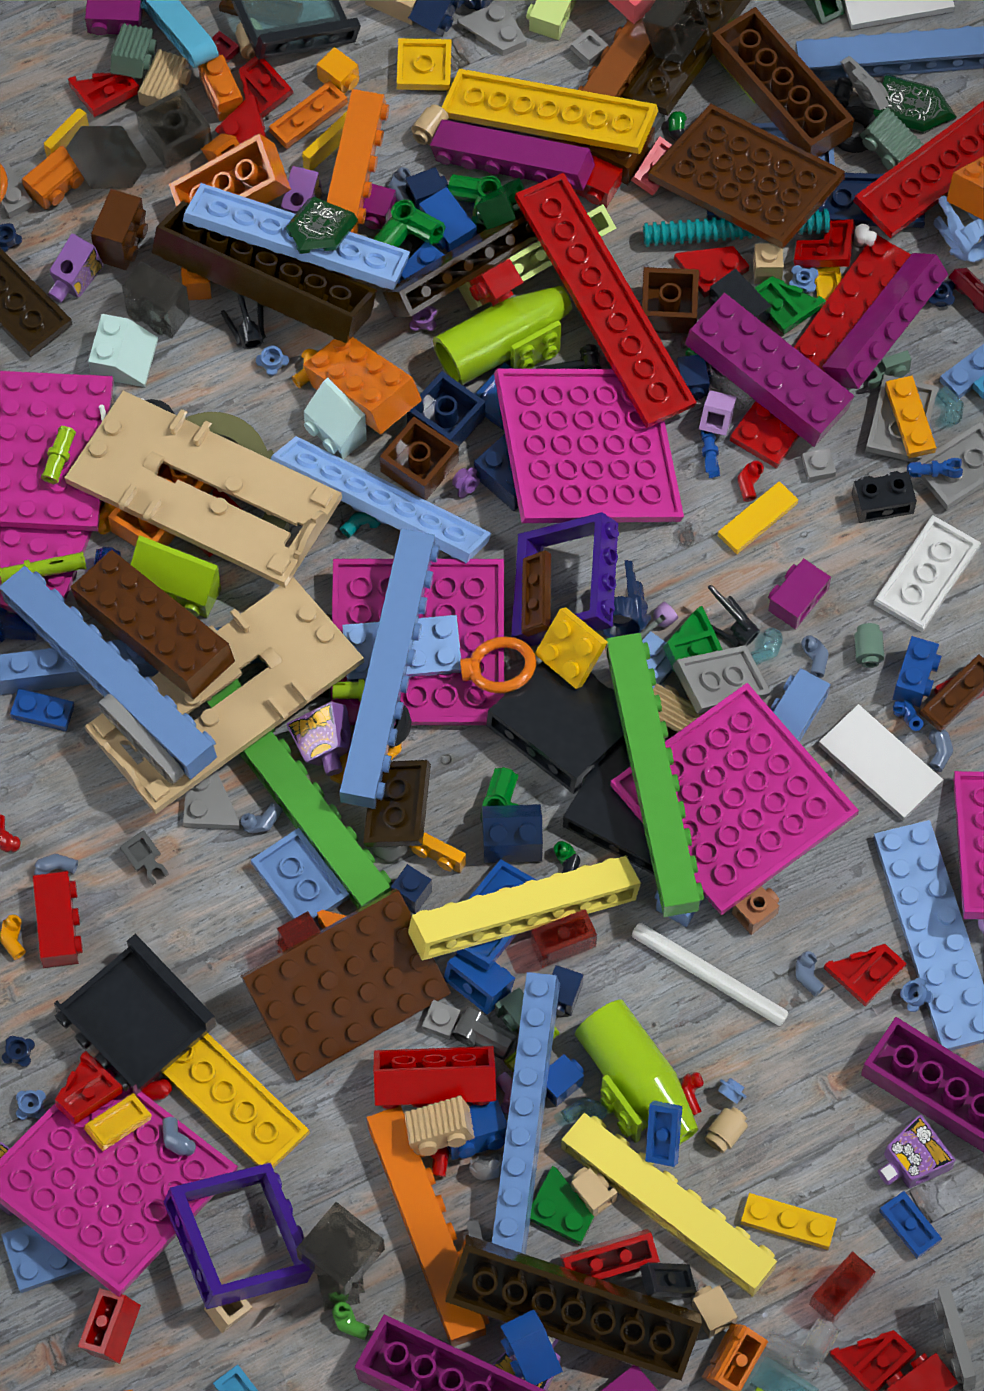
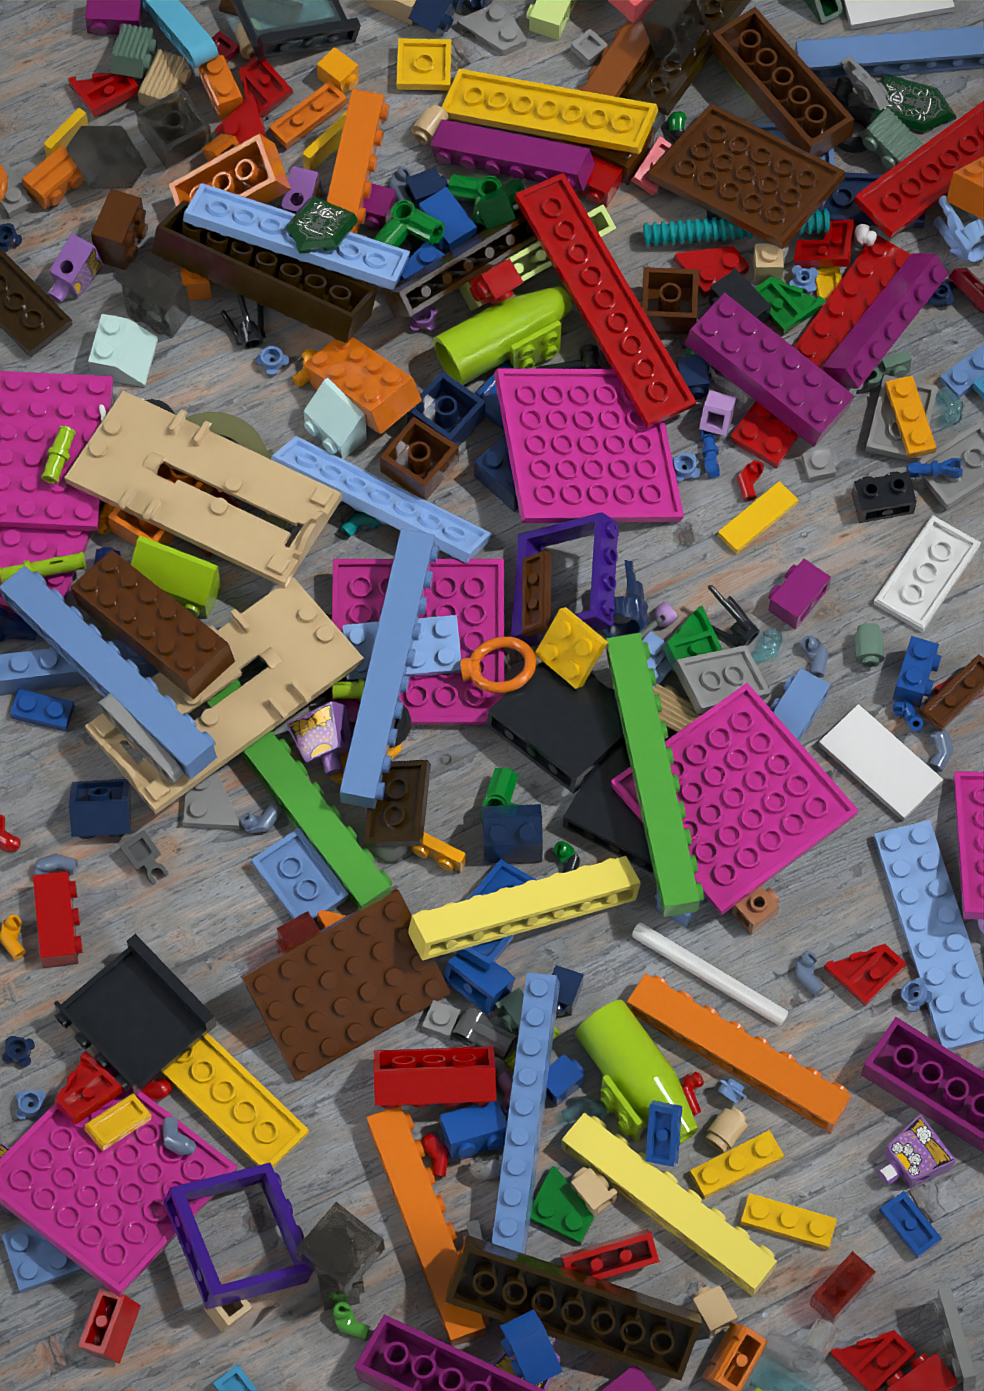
(100, 808): none -> dark blue slope
(413, 887): dark blue brick -> none
(439, 1126): tan brick -> none
(465, 481): medium lavender plate -> none
(563, 938): clear red brick -> none
(668, 1280): black plate -> none
(689, 461): none -> medium blue plate
(736, 1164): none -> yellow plate
(738, 1052): none -> orange brick

